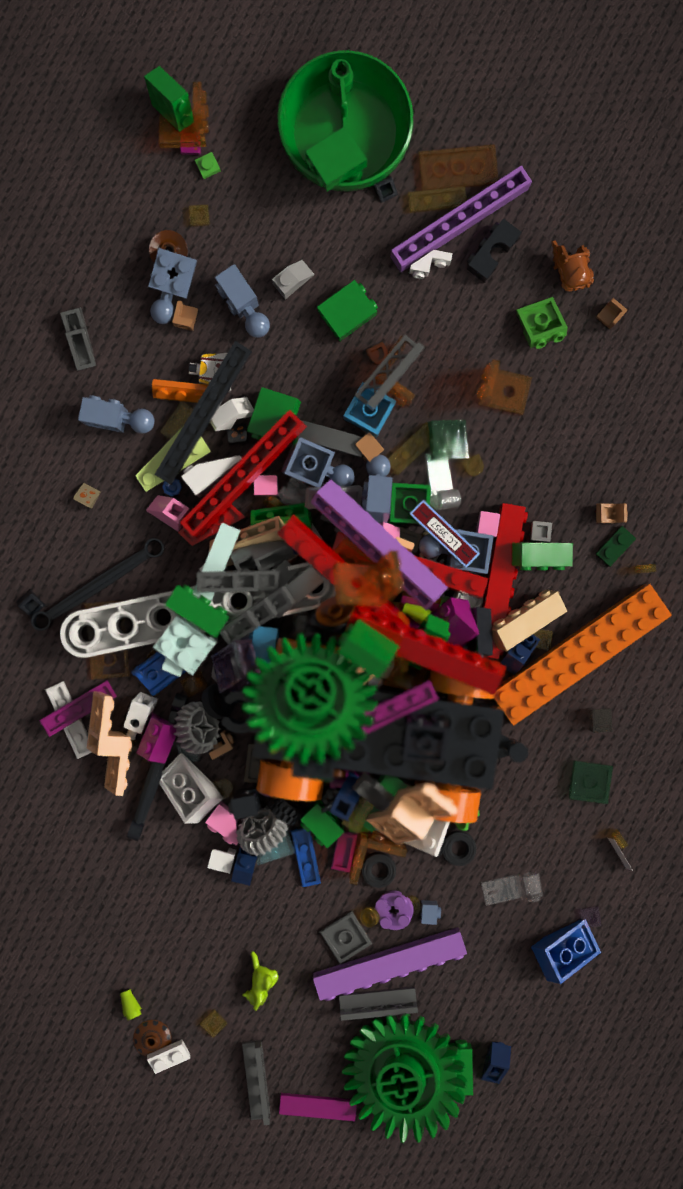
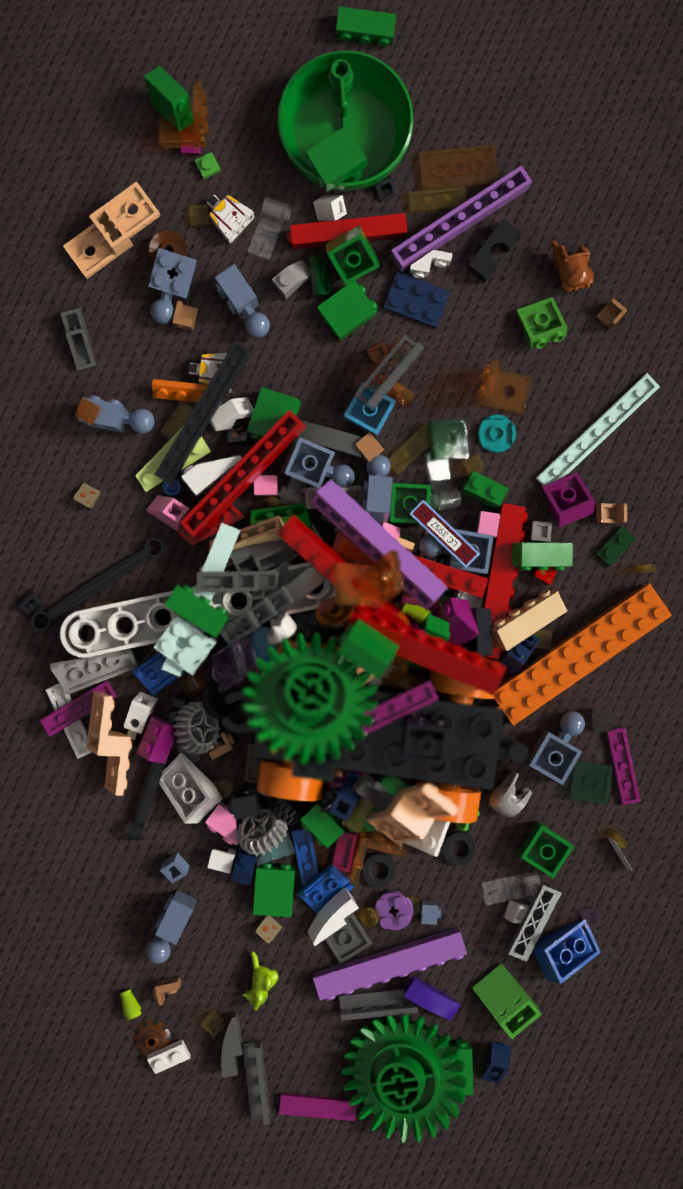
(87, 671): none -> light grey wing
(88, 411): none -> clear orange slope
(112, 230): none -> light nougat bracket
(166, 986): none -> medium nougat bracket
(170, 926): none -> sand blue brick
(174, 868): none -> sand blue plate
(229, 216): none -> white torso
(231, 1047): none -> dark grey slope
(268, 929): none -> dark tan slope
(269, 227): none -> clear door
(274, 890): none -> green brick
(281, 628): none -> white hair
(320, 276): none -> dark green plate
(321, 233): none -> red brick
(324, 887): none -> blue piece
(330, 207): none -> white panel
(332, 916): none -> white slope
(352, 255): none -> green brick
(365, 26): none -> green brick
(416, 300): none -> dark blue plate
(431, 998): none -> dark purple slope
(484, 490): none -> green brick
(496, 433): none -> teal tile
(504, 799): none -> light grey helmet
(506, 1001): none -> bright green slope
(515, 911): none -> white slope
(534, 922): none -> dark grey fence
(545, 575): none -> red slope
(545, 849): none -> green brick
(568, 499): none -> magenta slope
(572, 724): none -> sand blue brick
(599, 430): none -> light aqua tile
(623, 766): none -> magenta tile

